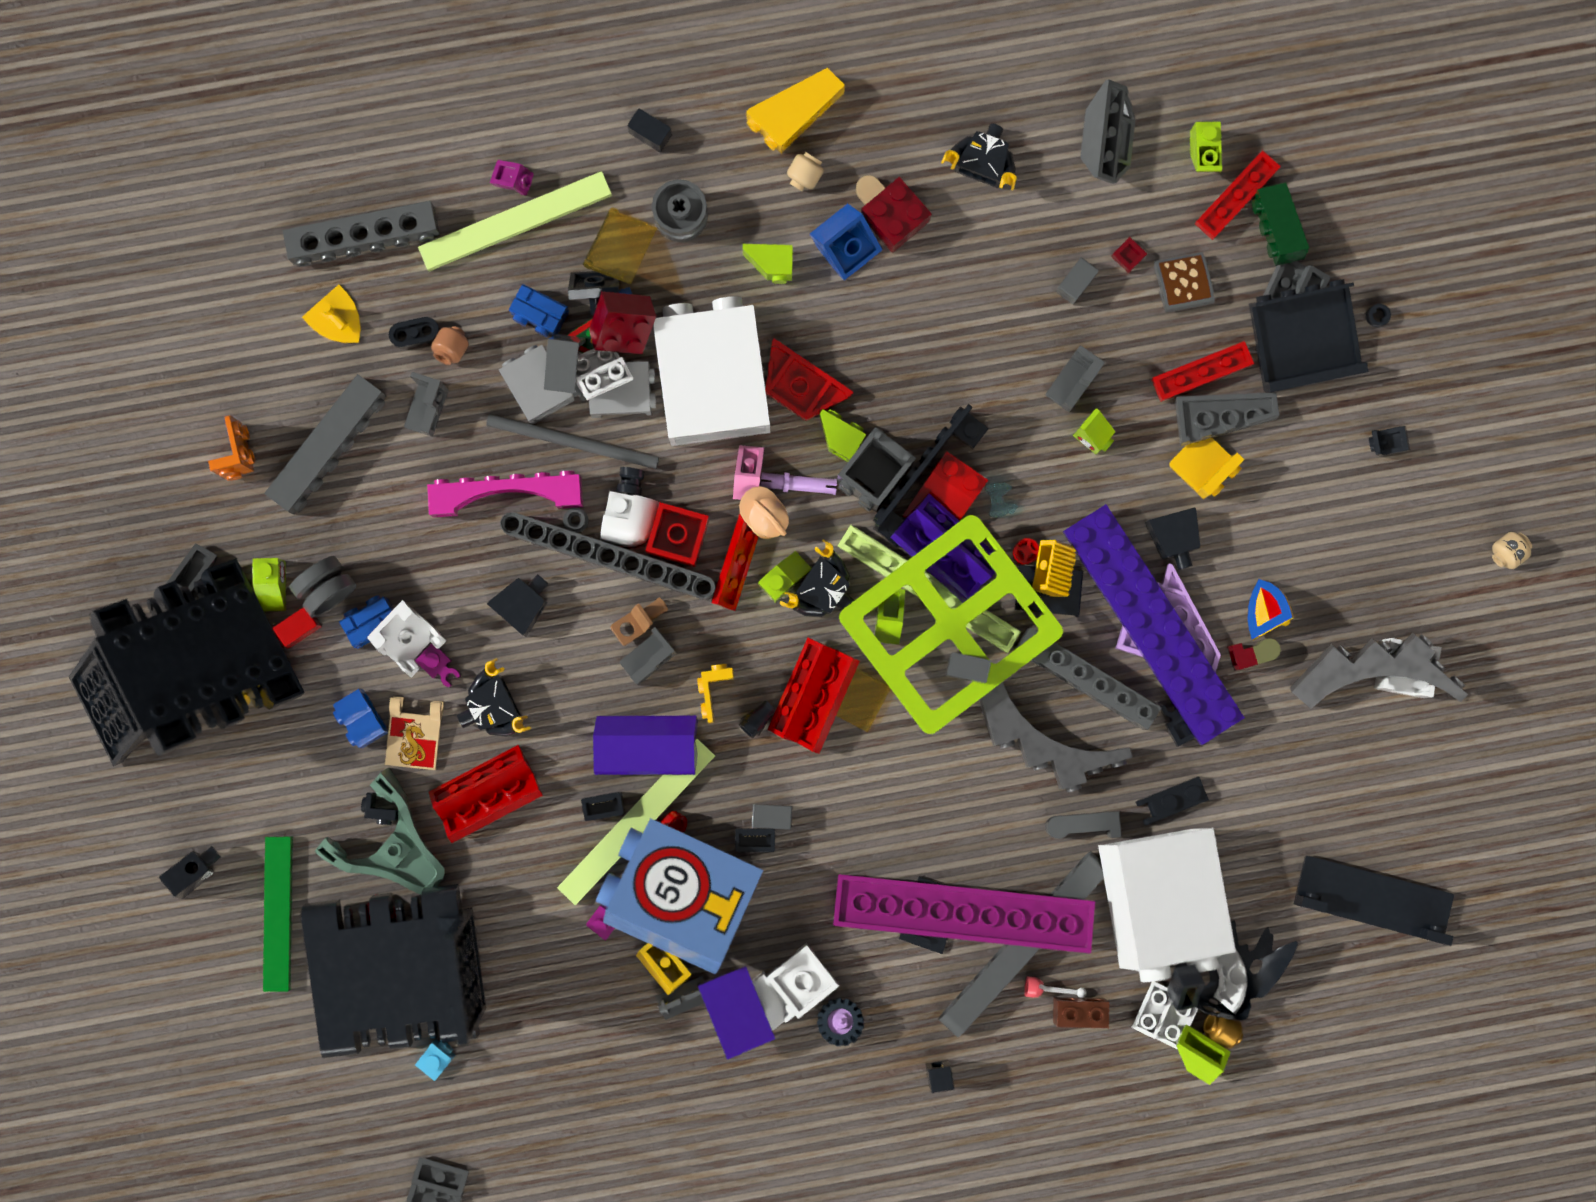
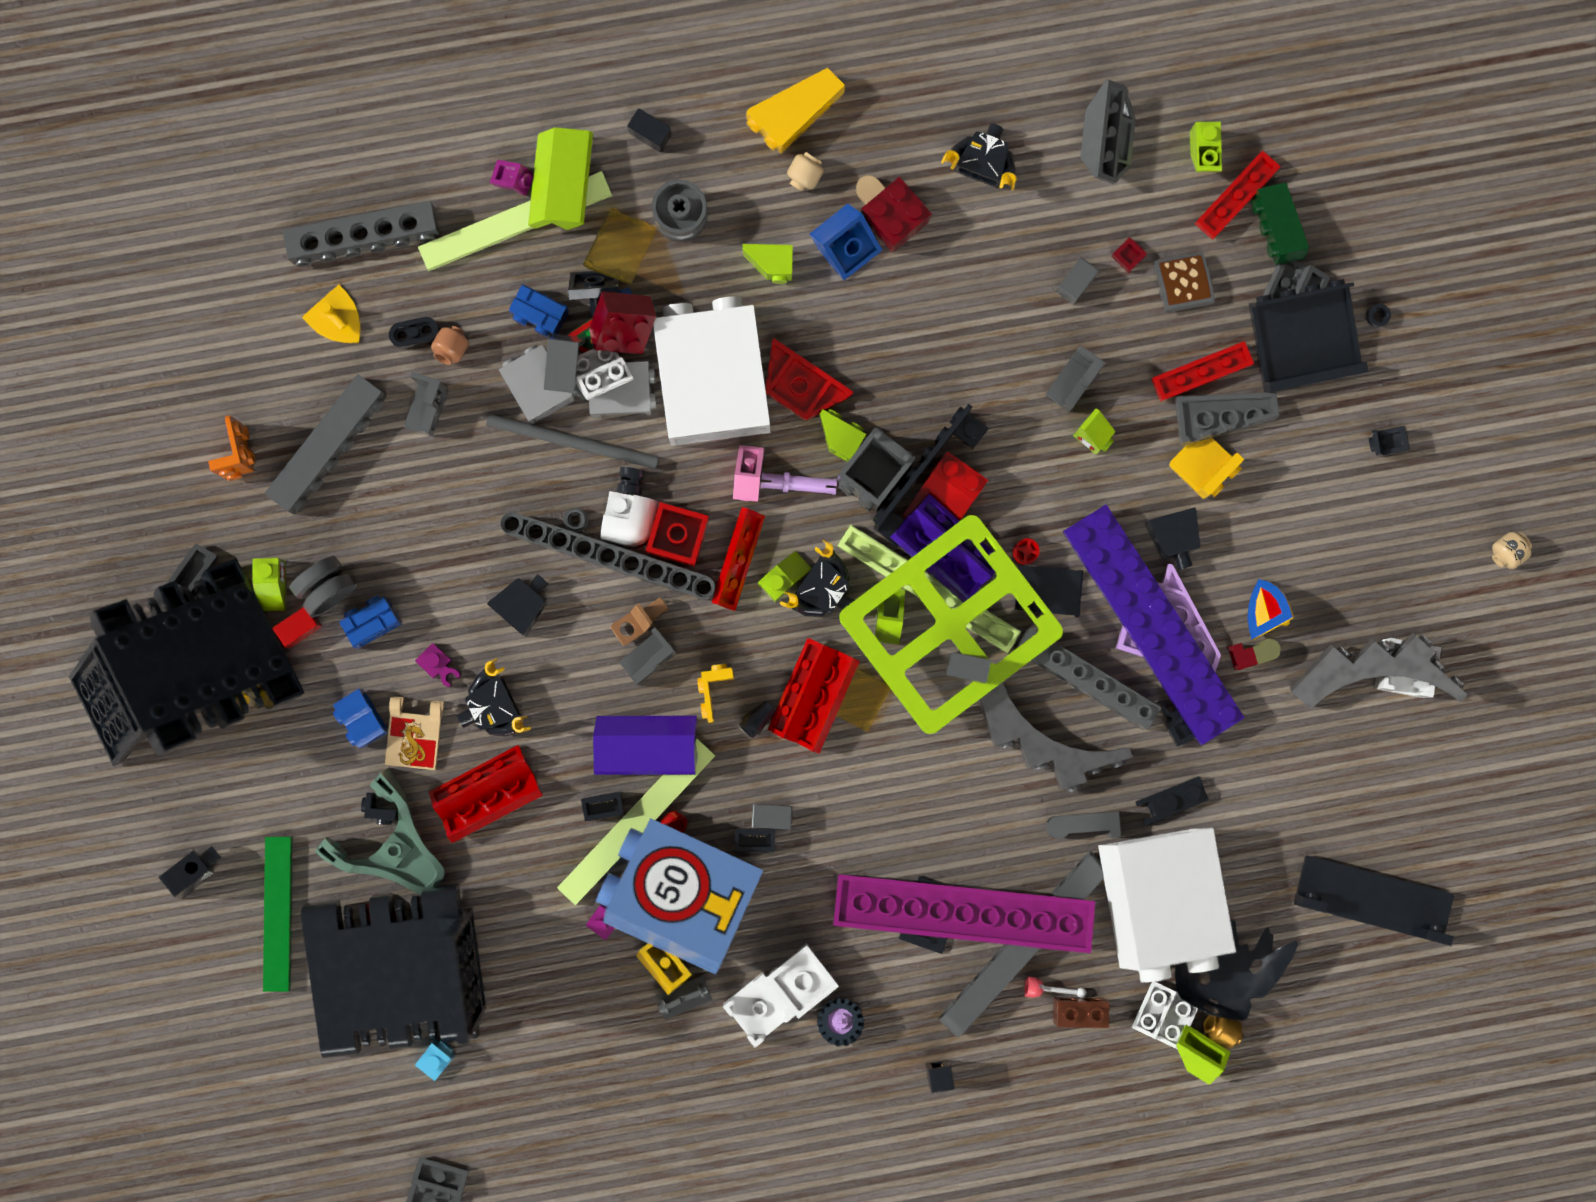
(404, 637): white panel -> none
(448, 498): dark pink arch -> none
(560, 178): none -> lime slope
(736, 1012): dark purple tile -> none
(764, 513): light nougat piece -> none
(996, 494): clear light blue piece -> none
(1054, 568): yellow brick -> none
(1185, 987): black piece -> none
(1232, 981): white tile -> none

